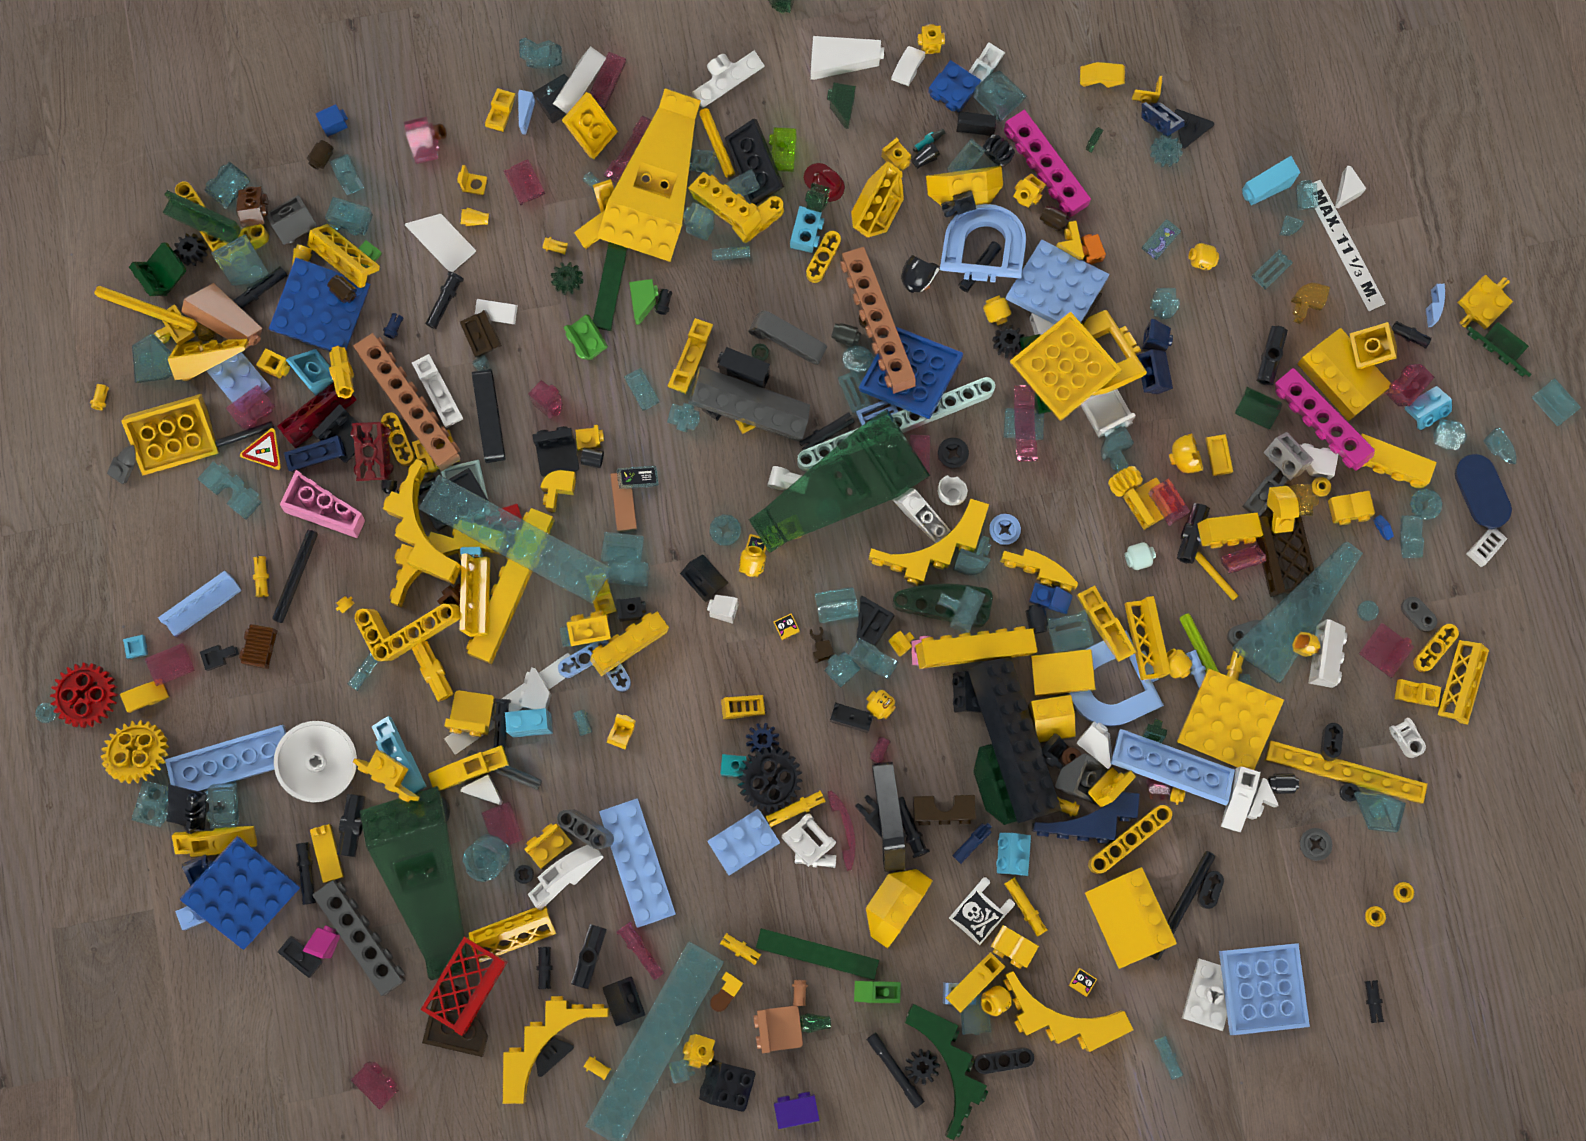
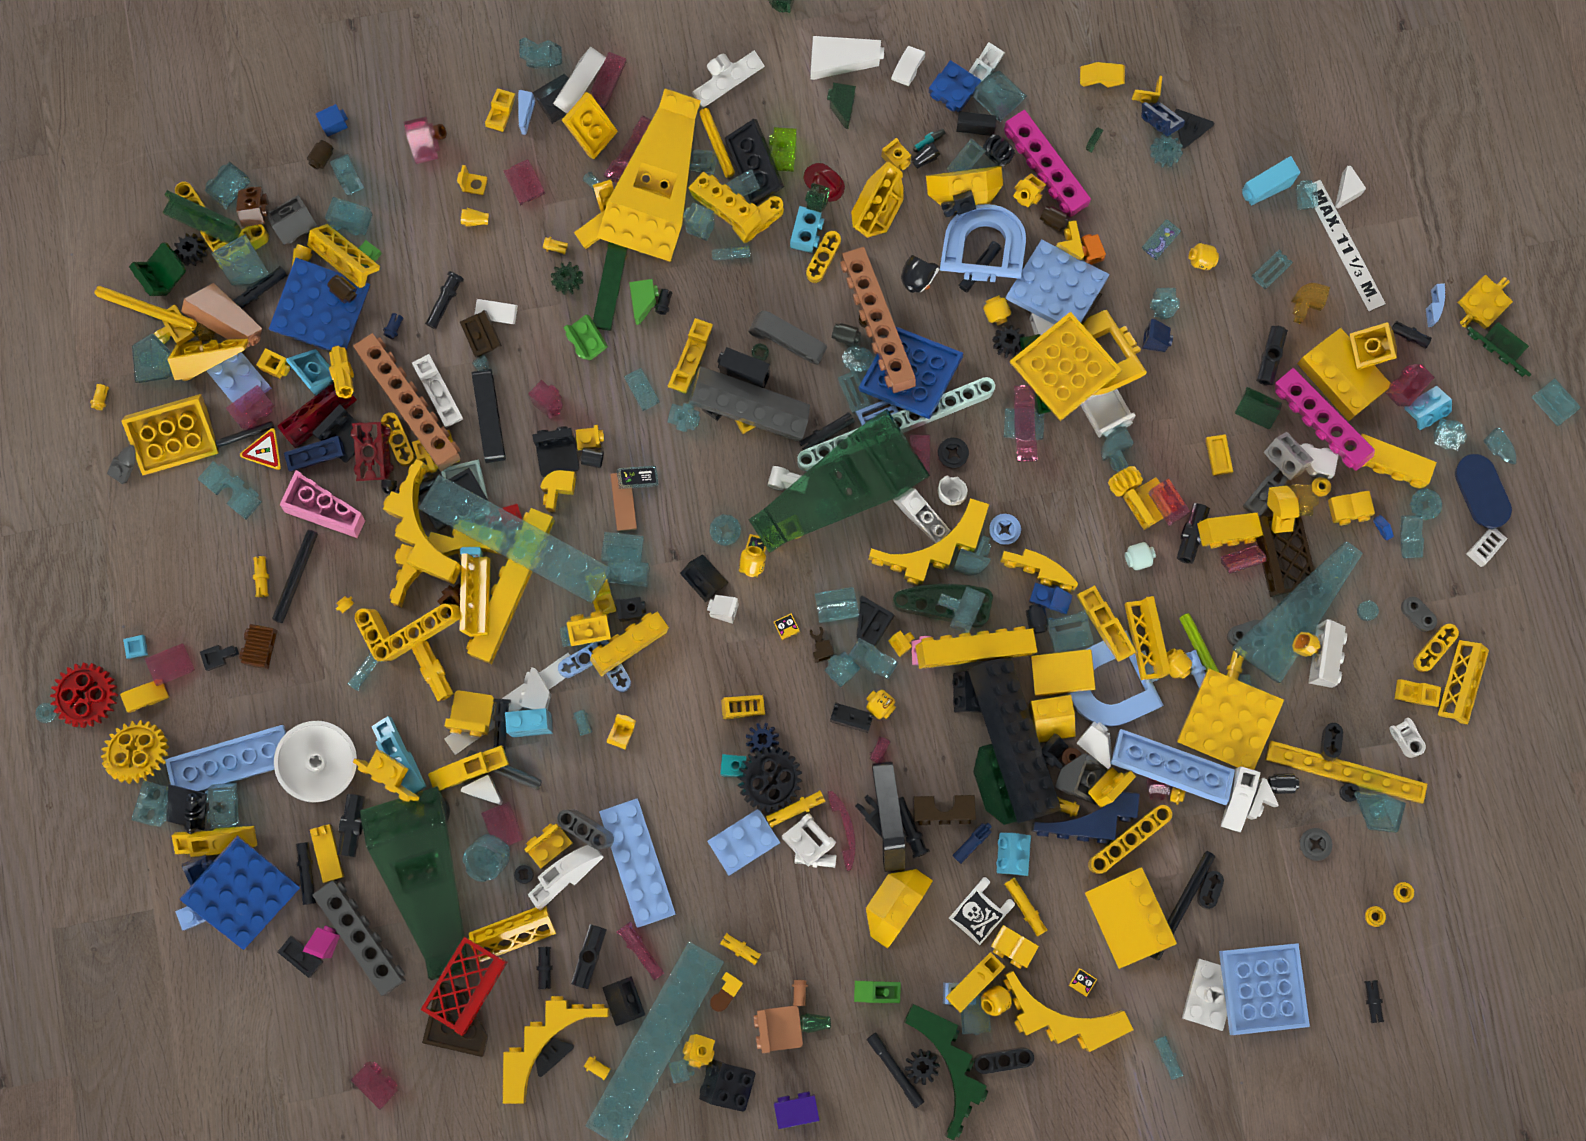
(200, 603): light blue fence -> none
(442, 240): white sticker -> none
(817, 954): dark green tile -> none
(931, 39): yellow brick -> none
(1155, 732): clear green tile -> none
(1158, 374): dark blue brick -> none
(1186, 455): yellow cylinder -> none
(1216, 576): yellow bar -> none
(1290, 226): clear light blue tile -> none
(1386, 650): clear pink hinge -> none

